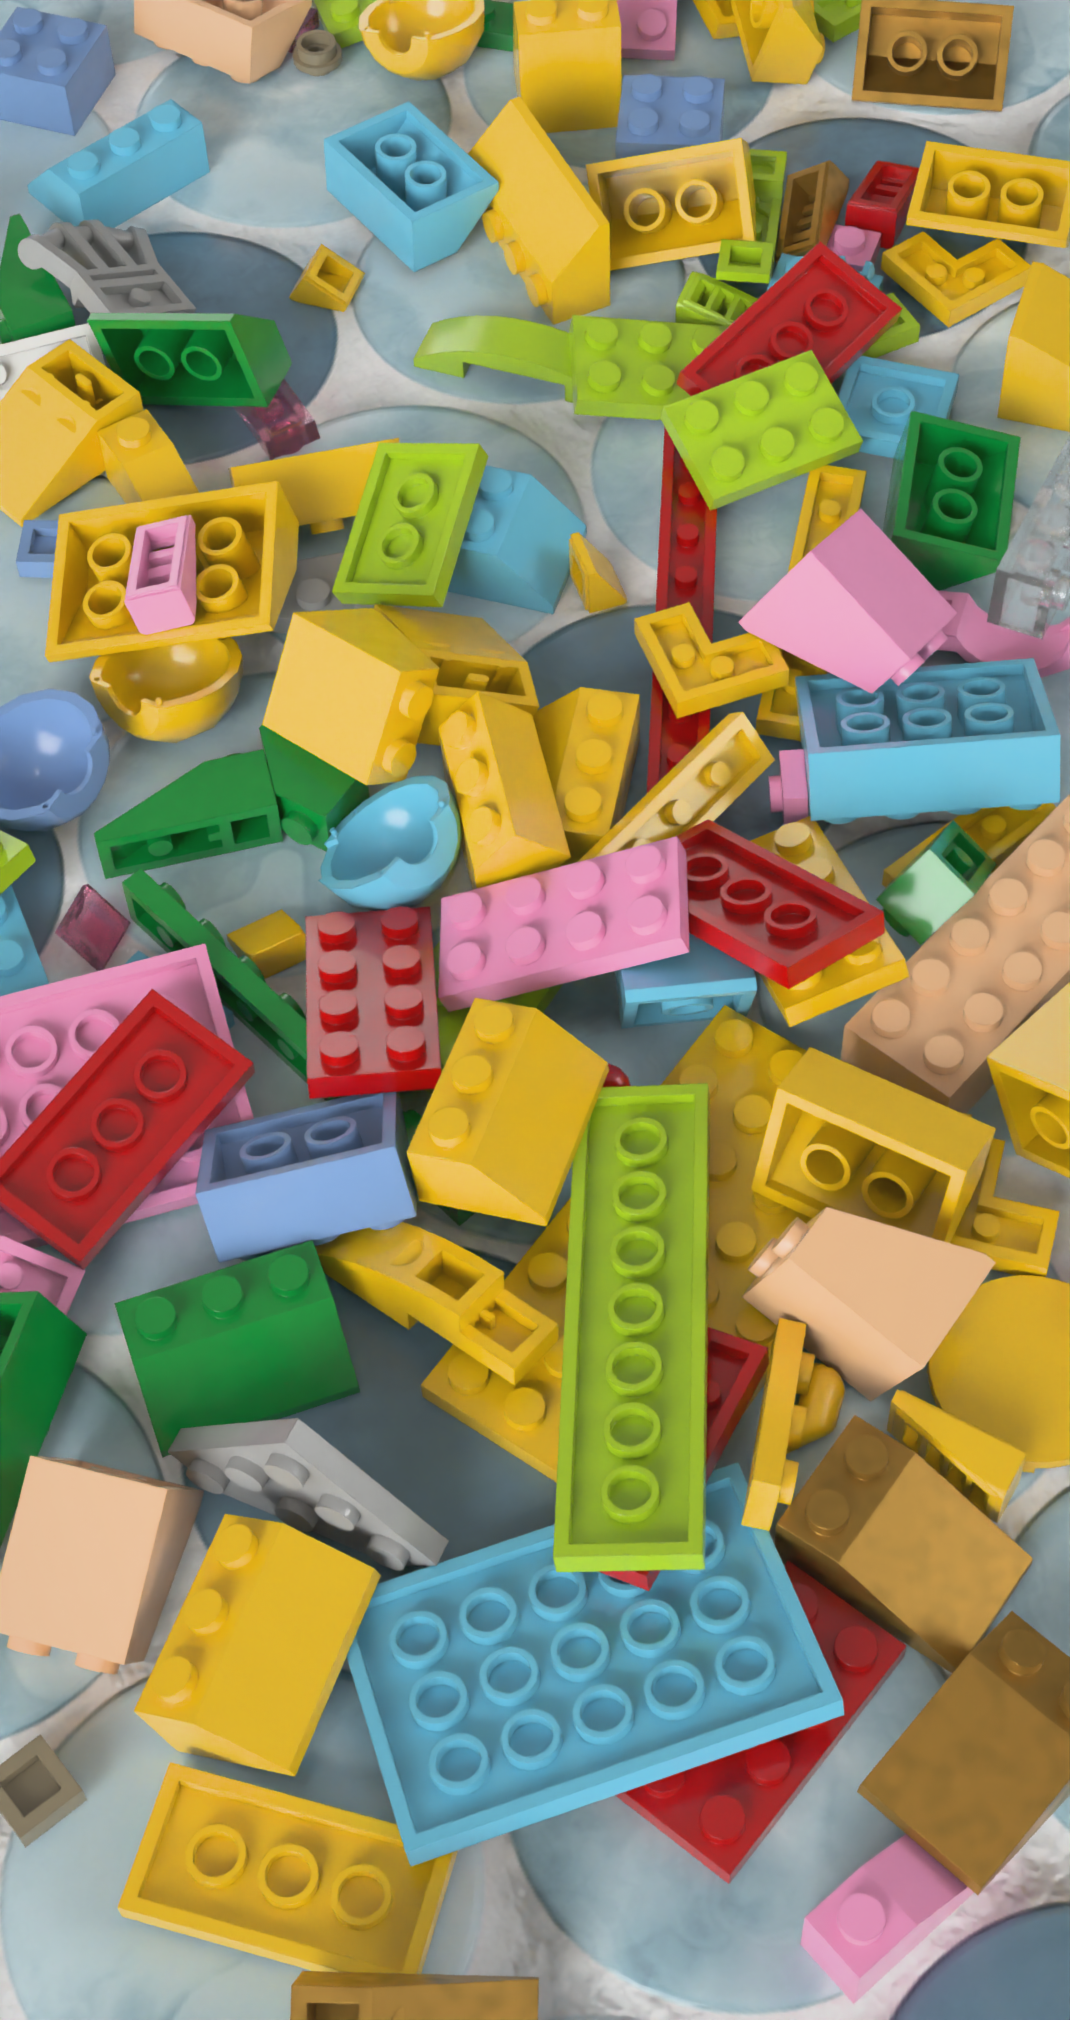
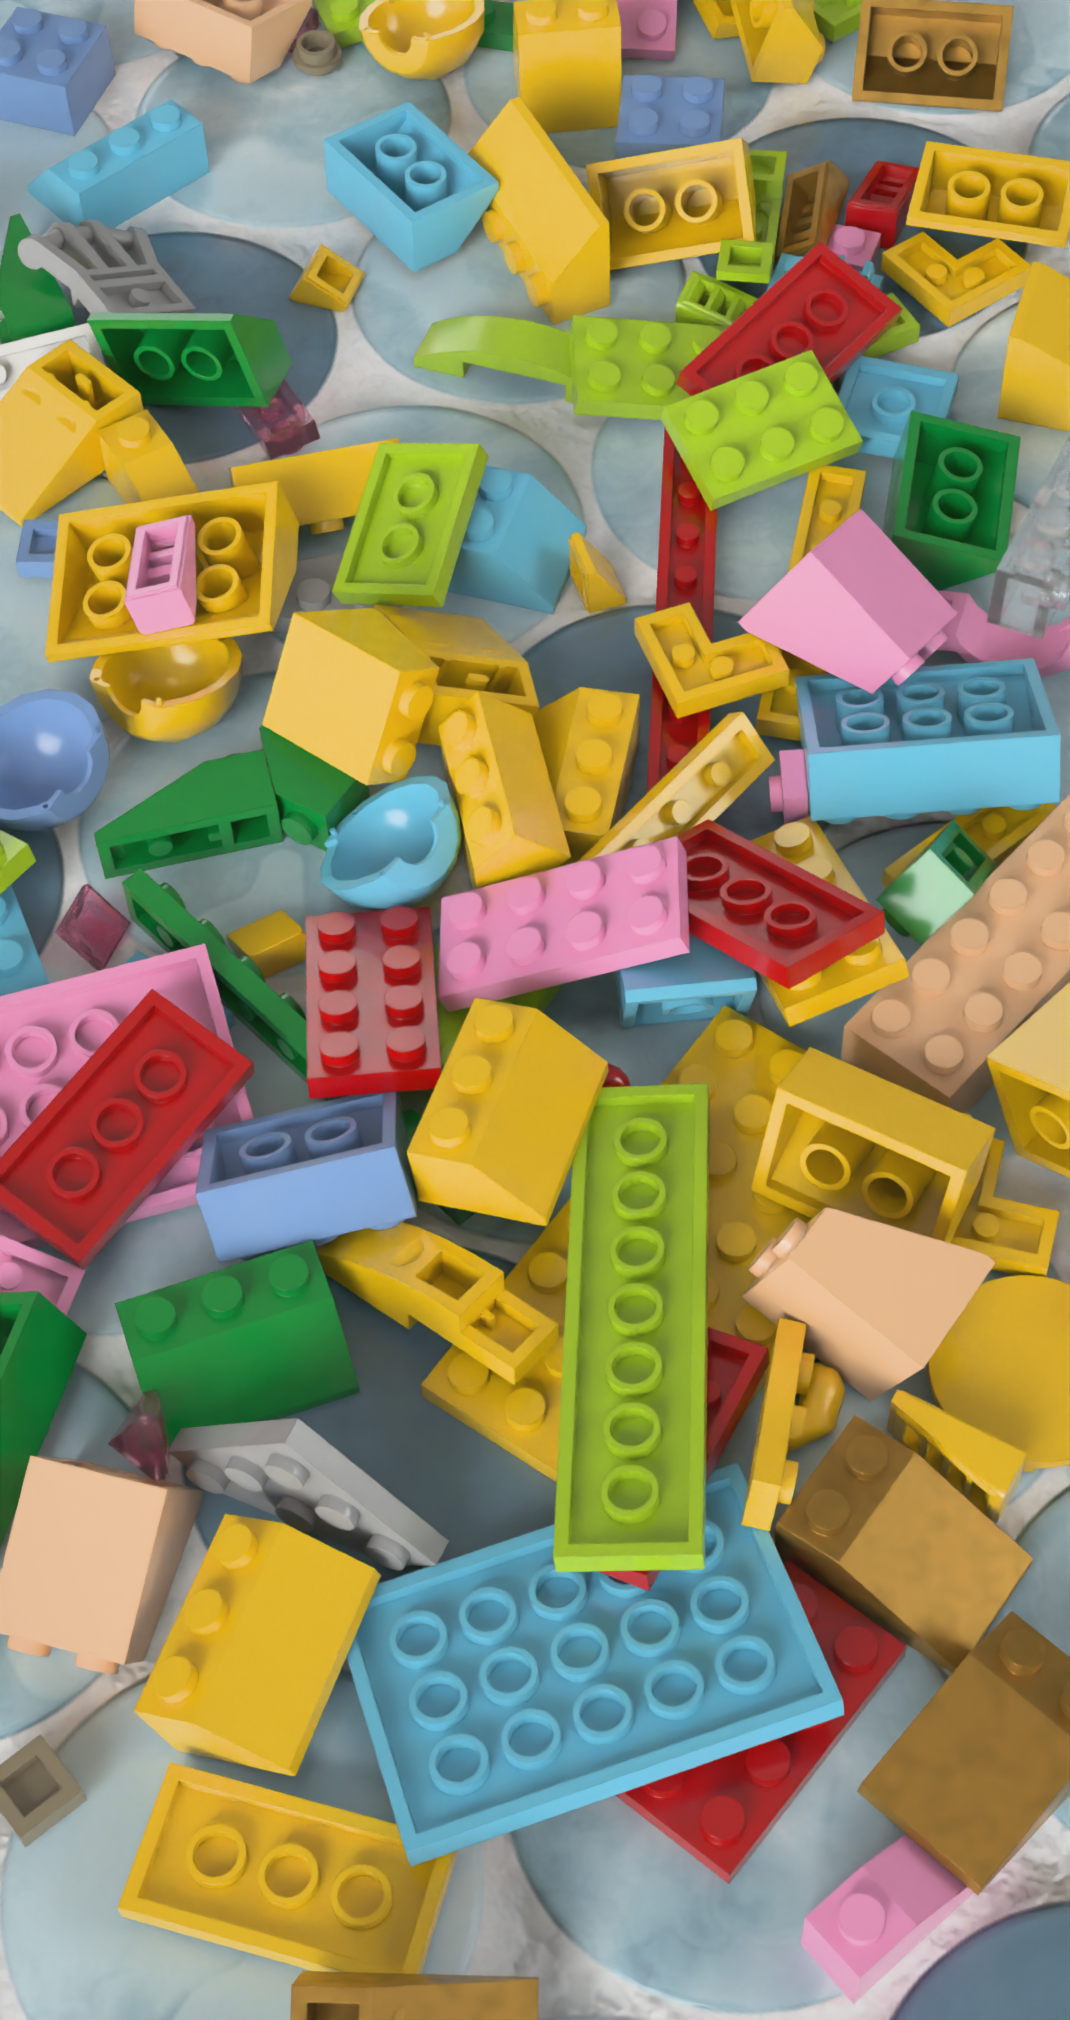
(144, 1437): none -> clear pink slope

